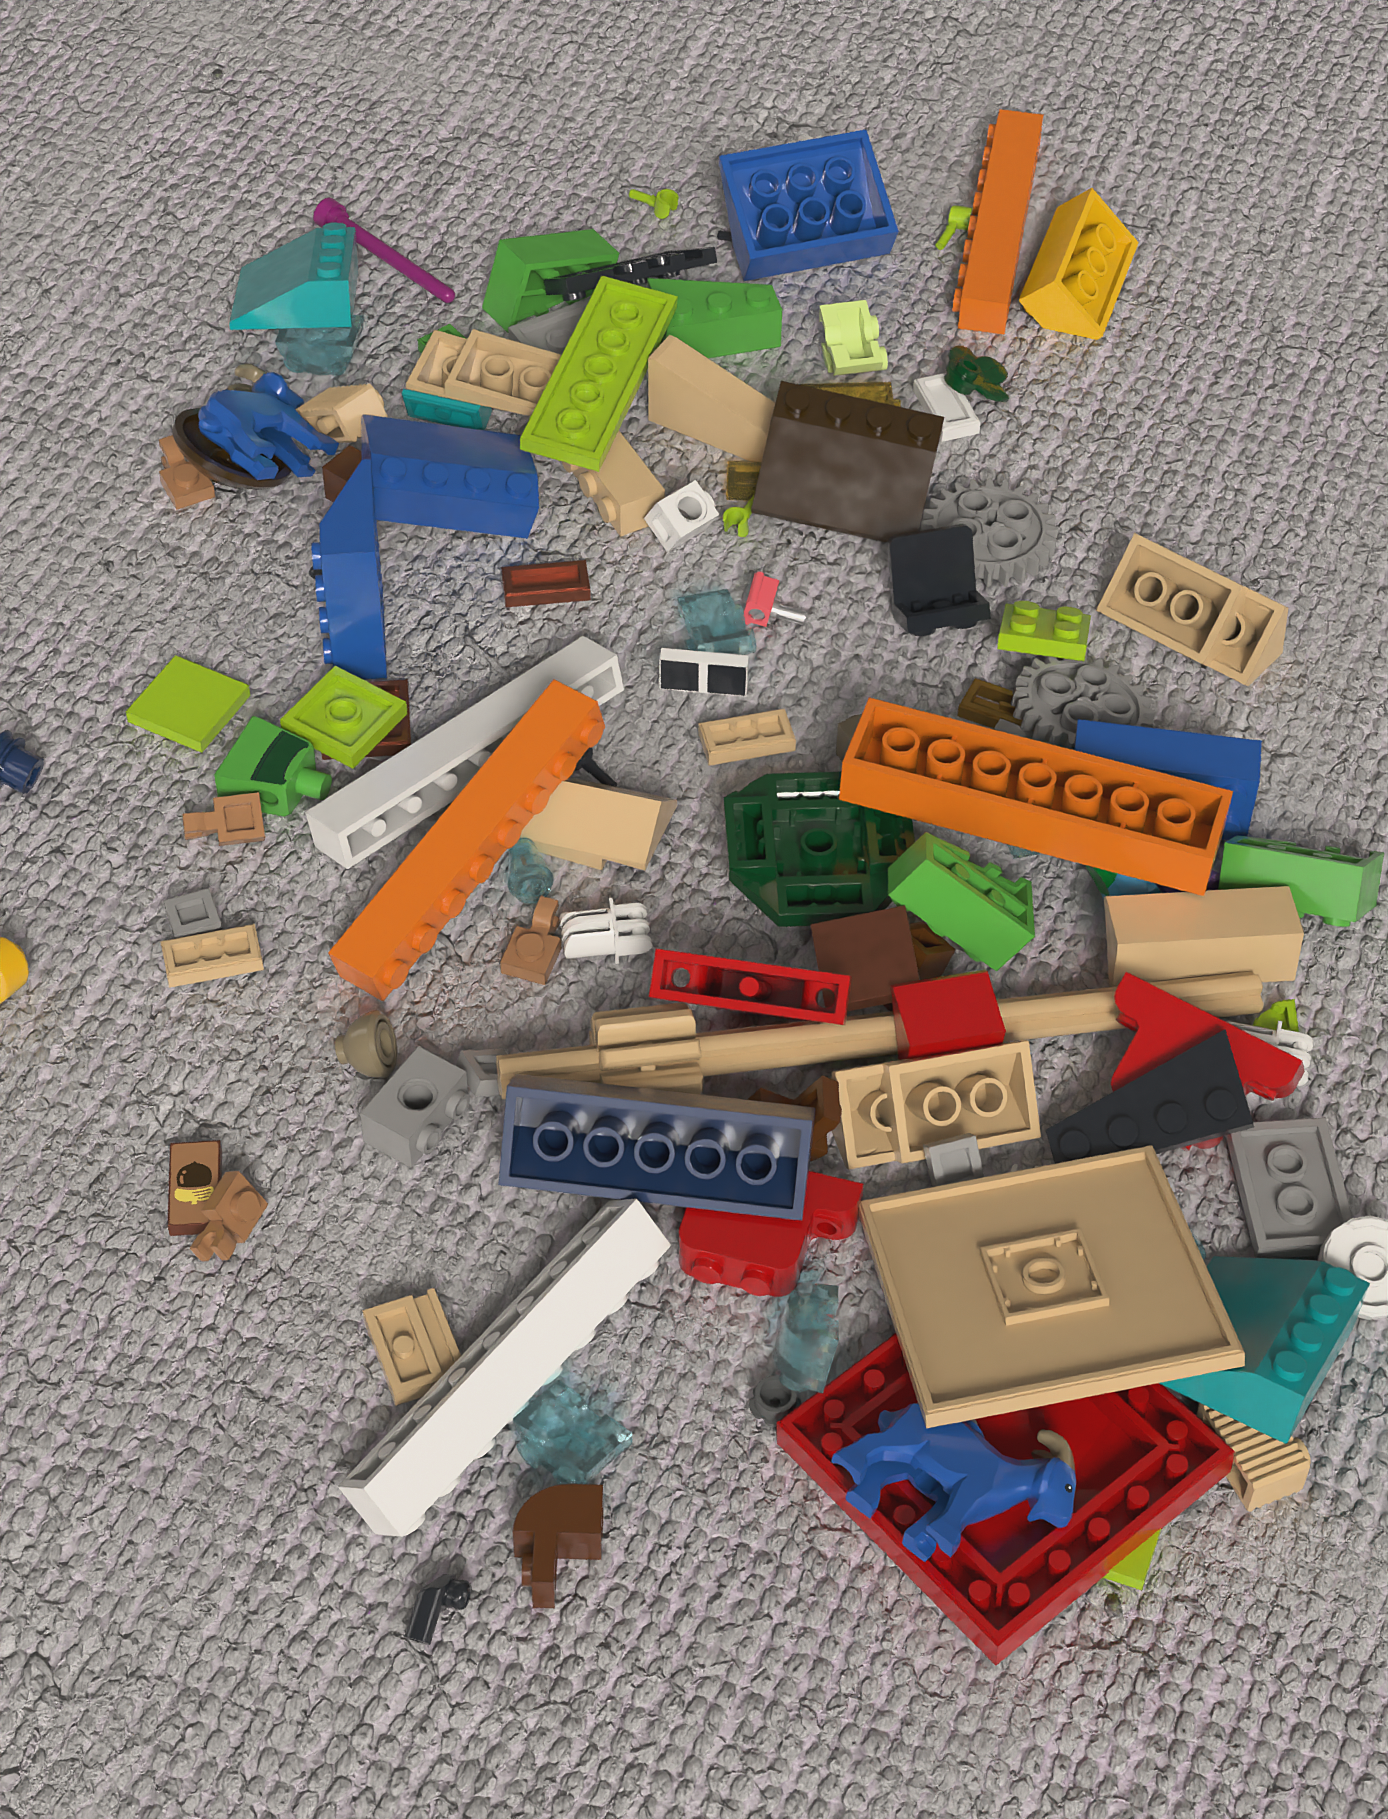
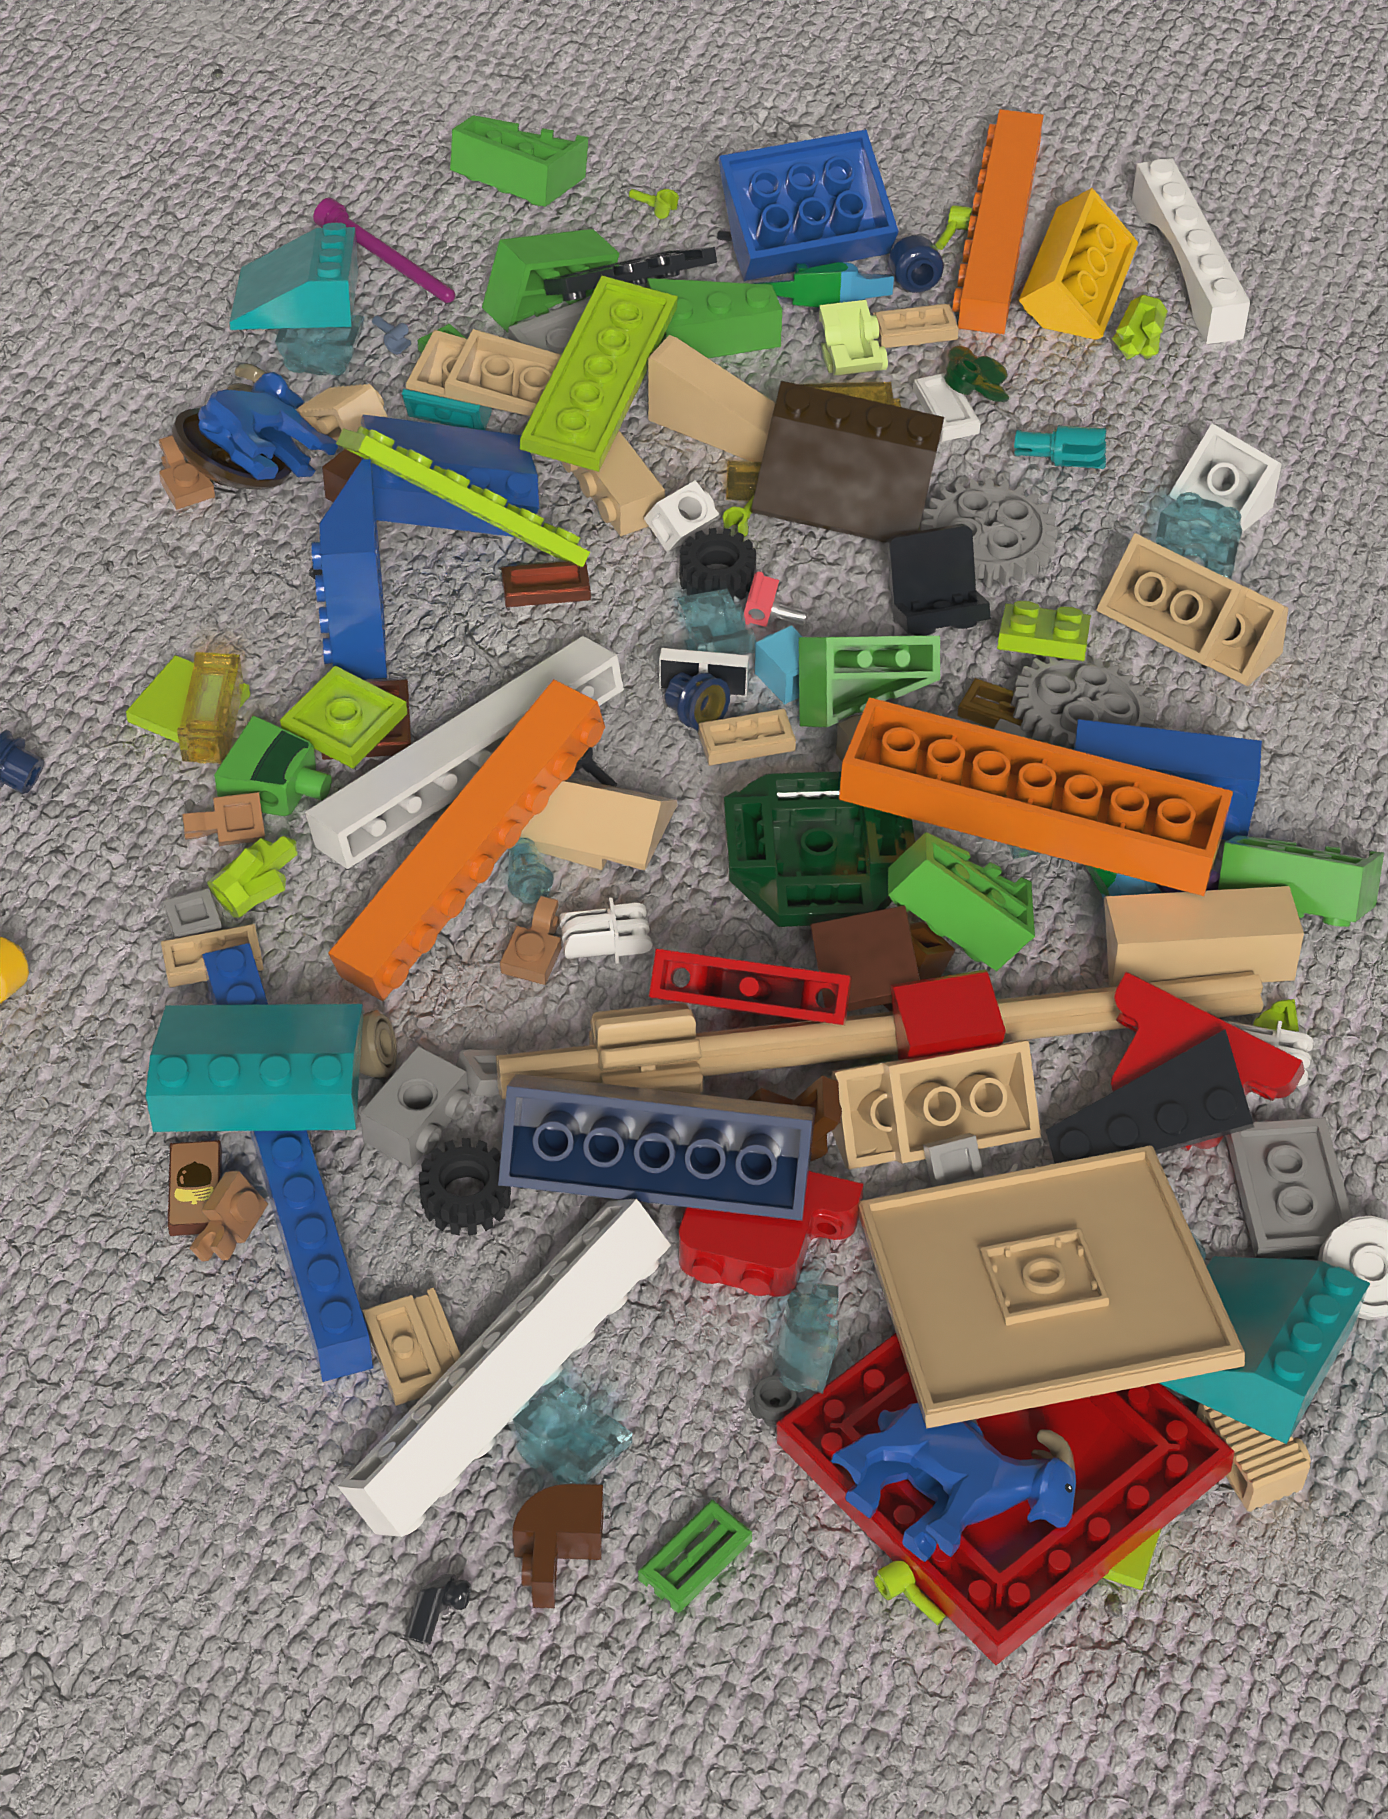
(211, 708): none -> clear yellow window
(253, 875): none -> lime rock
(255, 1068): none -> teal slope
(300, 1205): none -> blue brick
(394, 336): none -> sand blue hand
(453, 489): none -> lime plate
(463, 1210): none -> black tyre
(518, 161): none -> bright green wedge
(698, 698): none -> dark blue piece
(709, 1570): none -> bright green tile
(722, 550): none -> black tyre
(779, 663): none -> medium azure brick
(832, 284): none -> green animal
(845, 671): none -> bright green wedge
(899, 1579): none -> lime hand
(916, 264): none -> dark blue head
(916, 326): none -> tan plate
(1065, 446): none -> teal arm
(1141, 327): none -> lime rock
(1202, 530): none -> clear light blue cylinder
(1213, 288): none -> white arch
(1231, 474): none -> white slope

